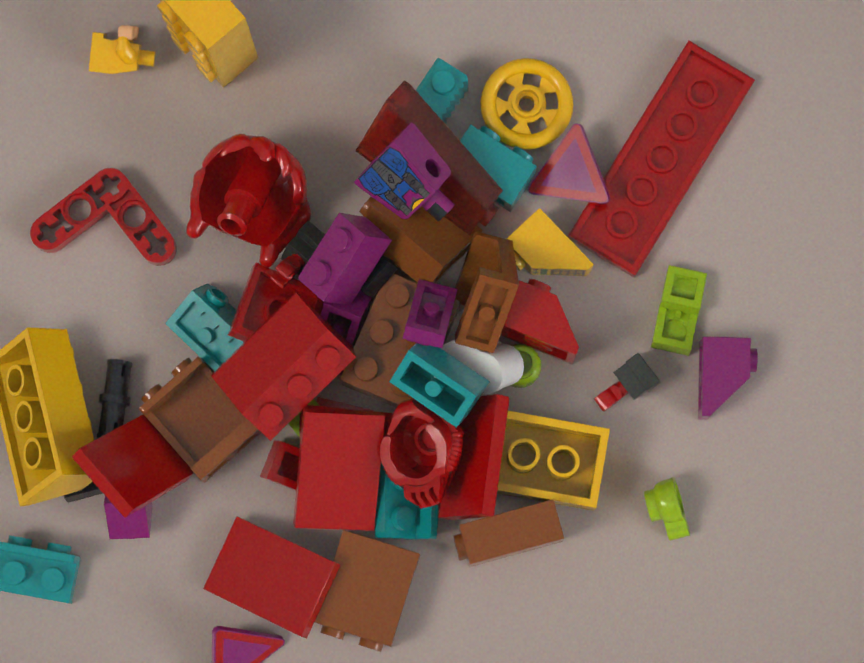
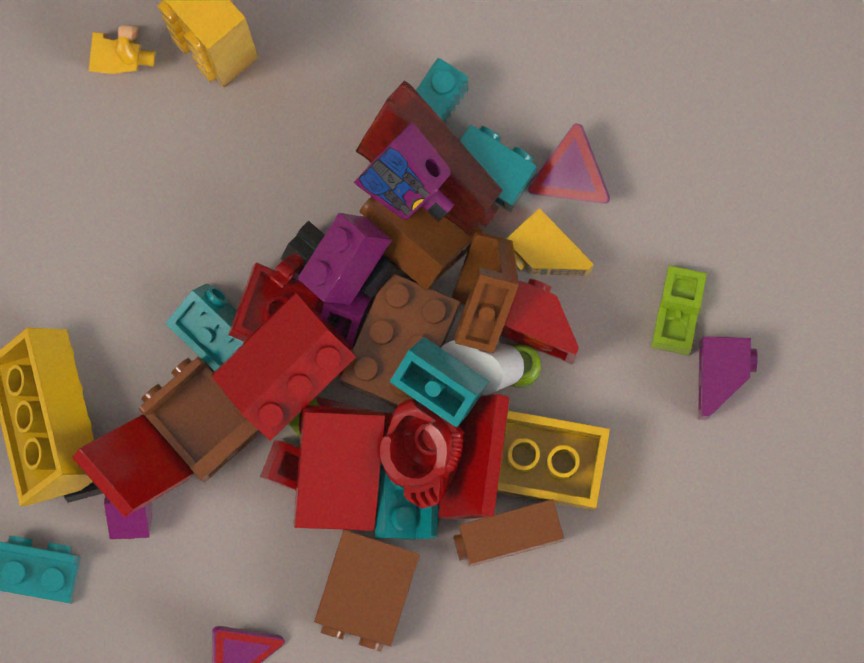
(115, 397): black pin -> none
(116, 206): red beam -> none
(251, 193): red piece -> none
(271, 577): red tile -> none
(430, 314): magenta slope -> none
(551, 82): yellow plate -> none
(634, 378): pearl dark grey piece -> none
(662, 158): red tile -> none
(666, 504): lime piece -> none

